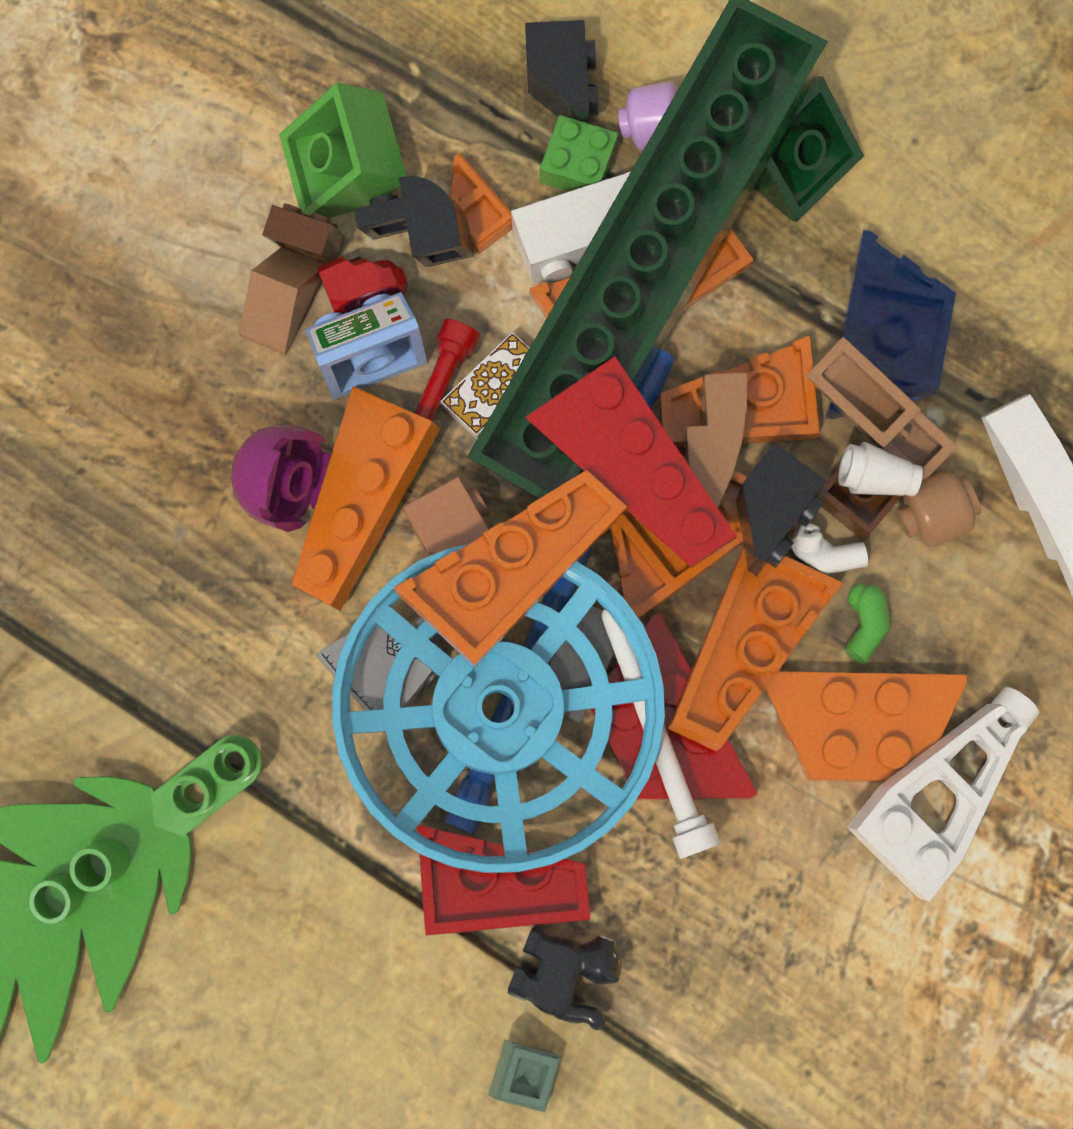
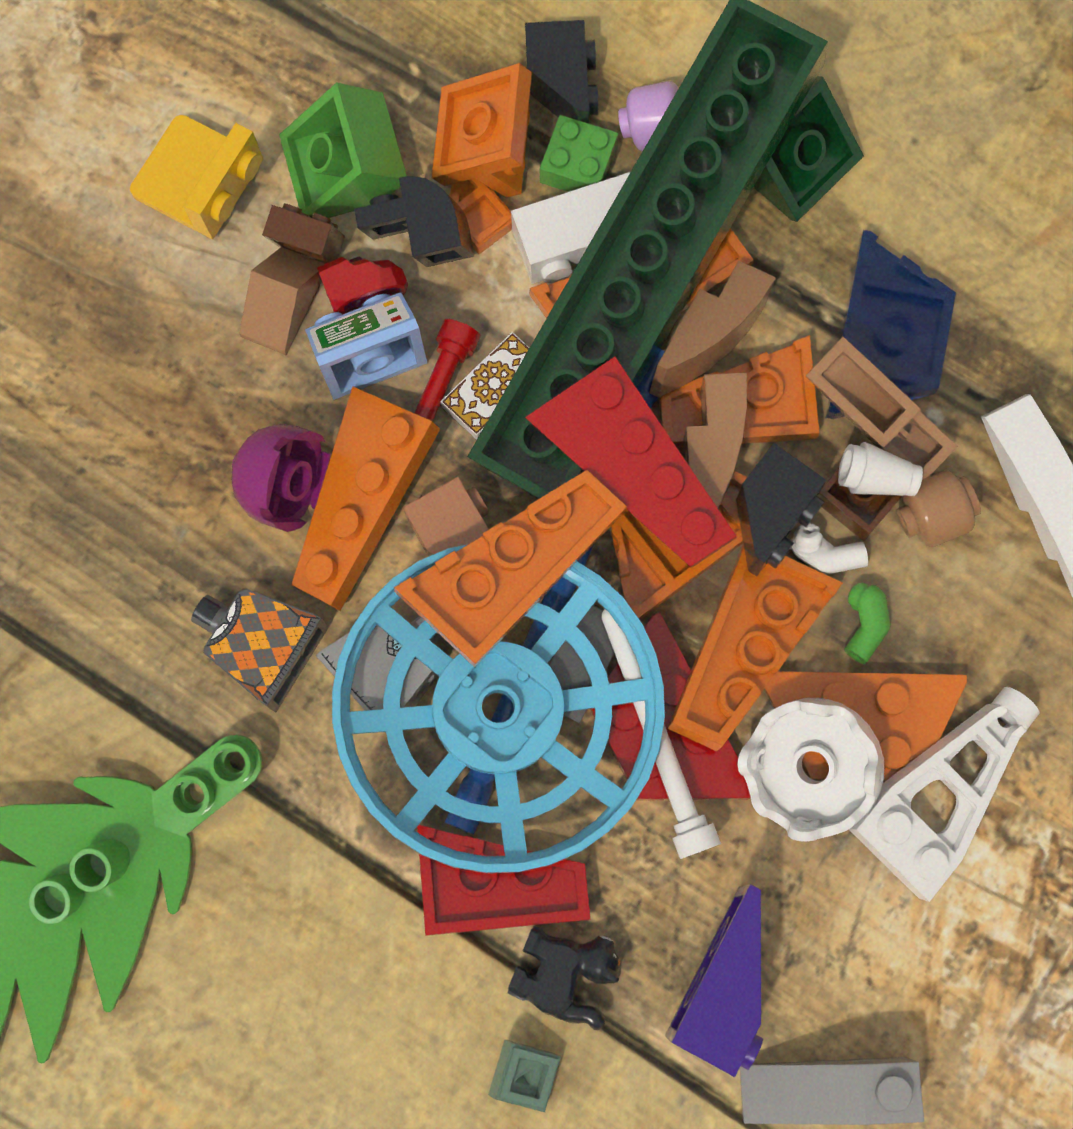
(198, 173): none -> yellow bracket
(259, 642): none -> torso
(484, 130): none -> orange bracket
(712, 328): none -> medium nougat slope
(724, 998): none -> dark purple slope
(782, 789): none -> white plate
(833, 1092): none -> light grey slope

